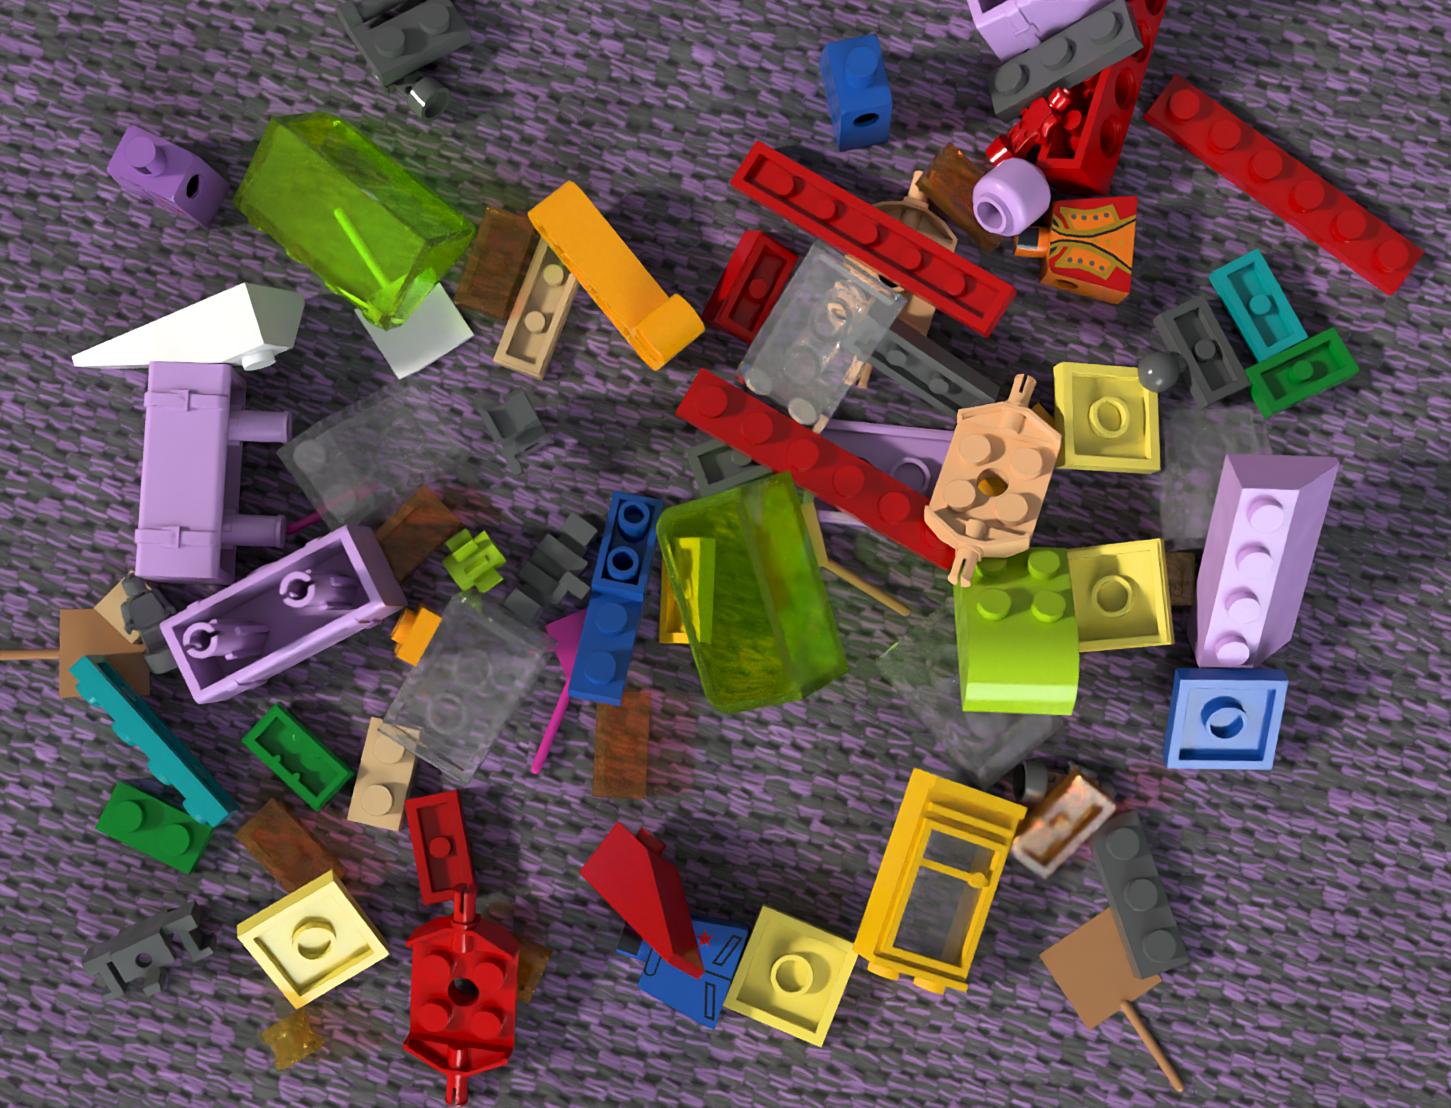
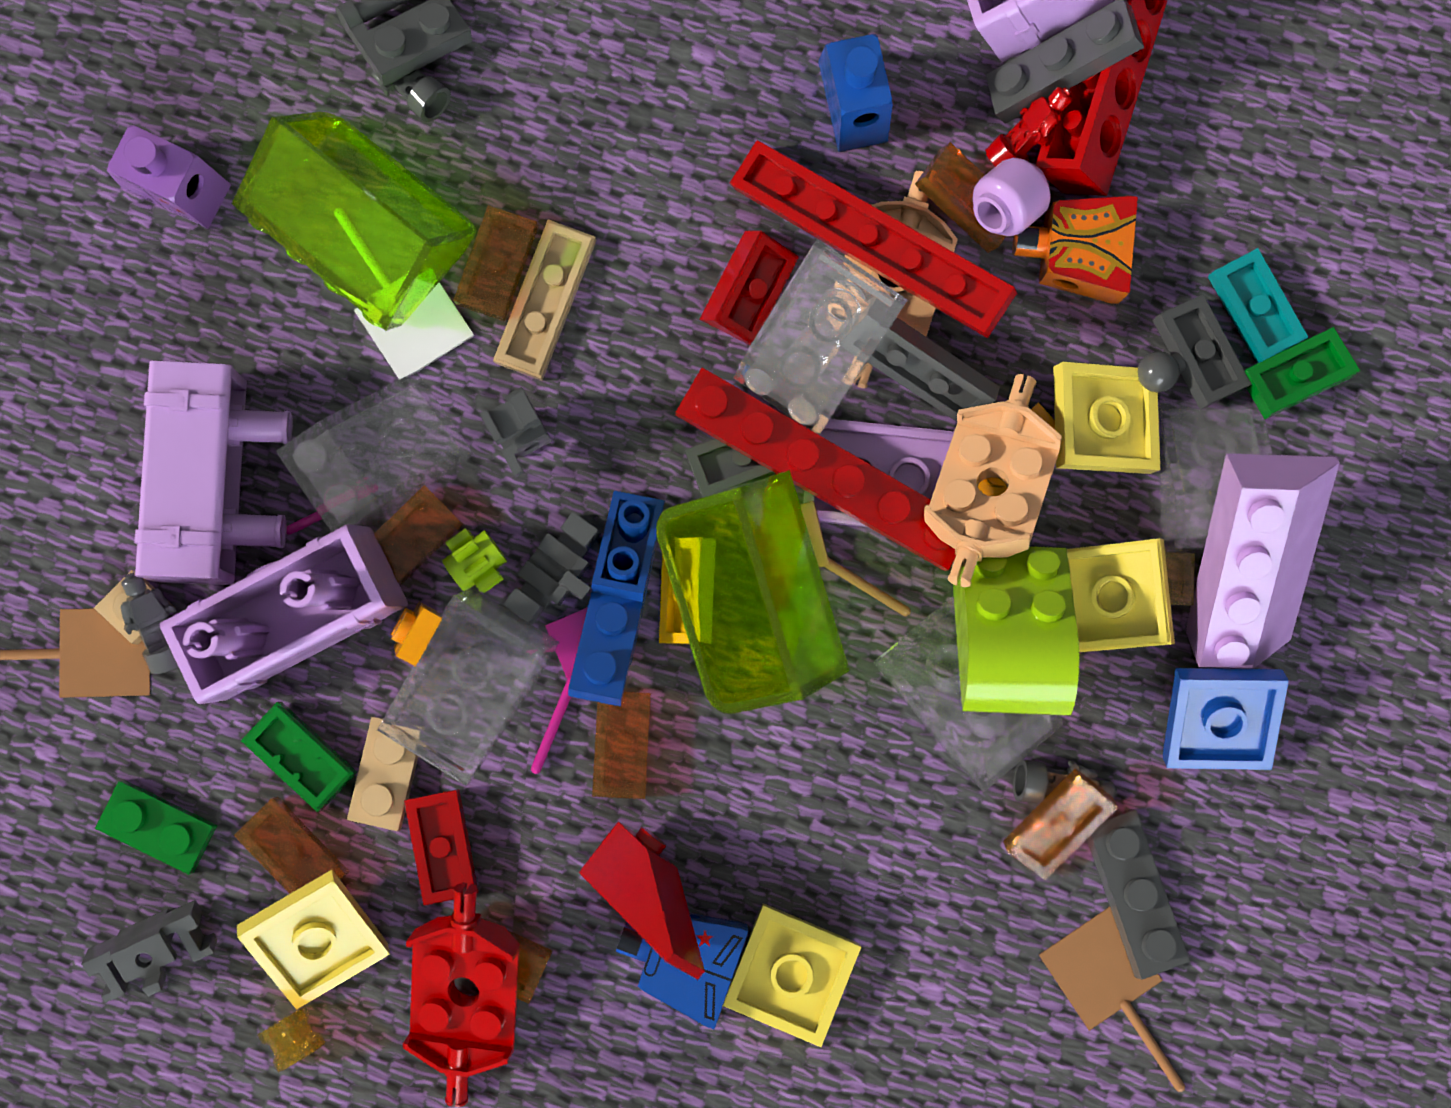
(140, 725): teal plate -> none
(230, 328): white wedge -> none
(615, 277): light orange beam -> none
(936, 882): yellow door -> none
(1283, 185): red plate -> none

